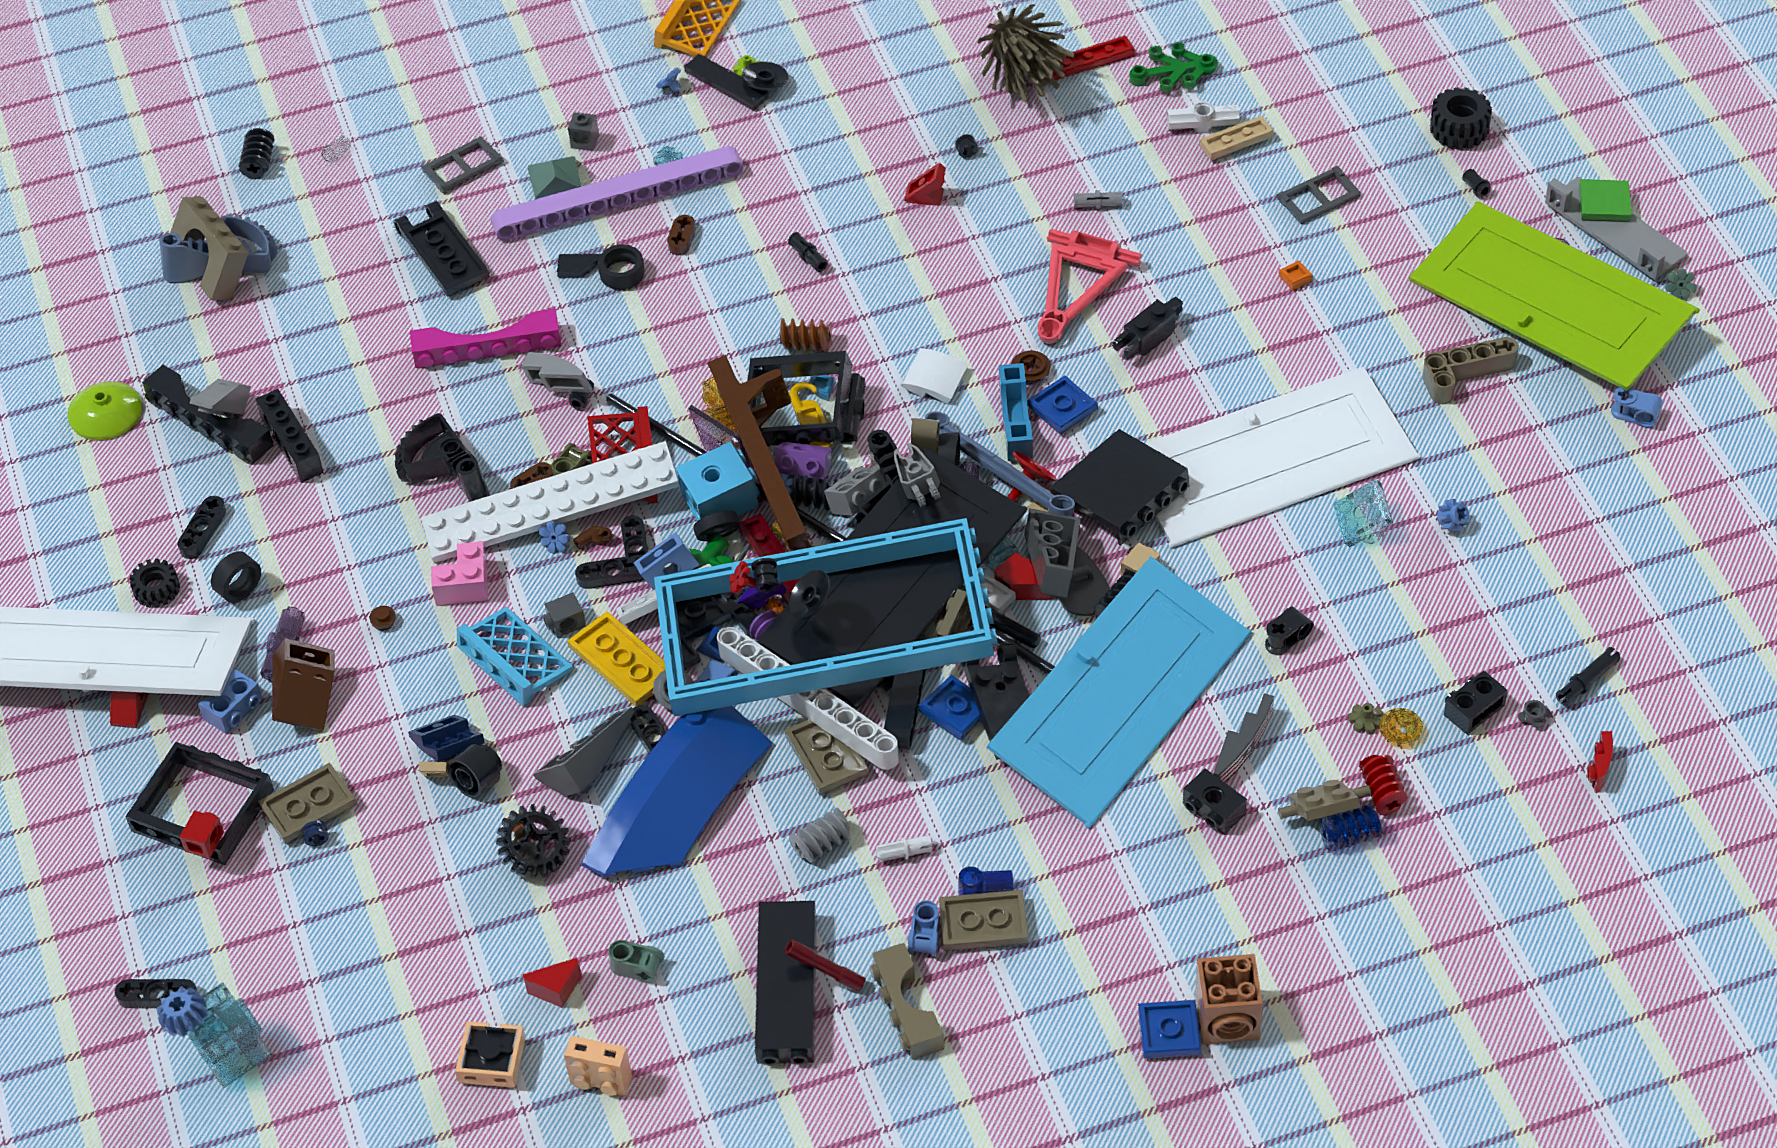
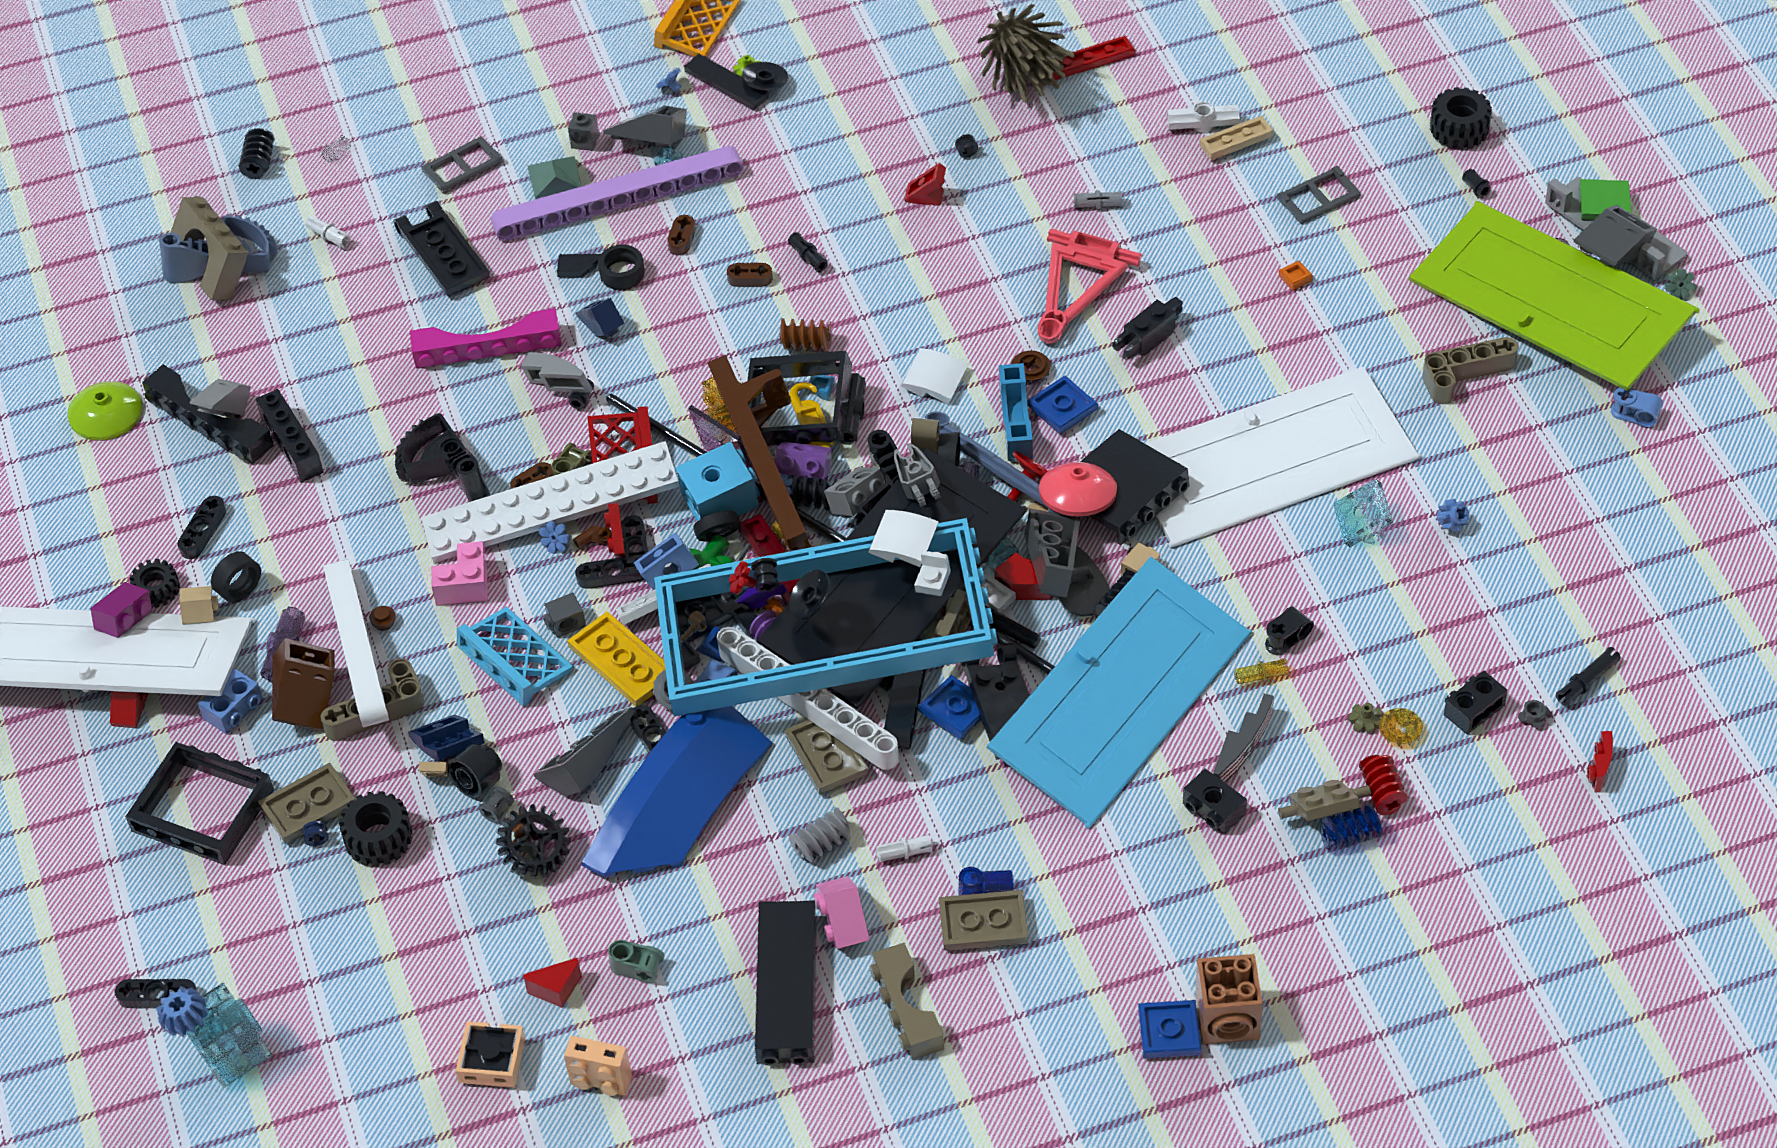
(121, 609): none -> magenta brick
(198, 604): none -> tan brick
(202, 834): red brick -> none
(328, 231): none -> white axle
(356, 643): none -> white beam
(372, 811): none -> black tyre
(400, 697): none -> dark tan beam
(492, 812): none -> dark grey bush
(601, 317): none -> dark blue slope
(613, 521): none -> red plate
(661, 125): none -> dark grey slope
(697, 623): none -> dark brown hand
(749, 274): none -> reddish brown beam
(810, 958): dark red piece -> none
(844, 913): none -> bright pink brick
(903, 536): none -> white slope
(924, 933): medium blue piece -> none
(933, 573): none -> white bracket
(1077, 489): none -> coral dish
(1201, 64): green plant -> none
(1261, 671): none -> clear yellow axle
(1615, 236): none -> dark grey slope

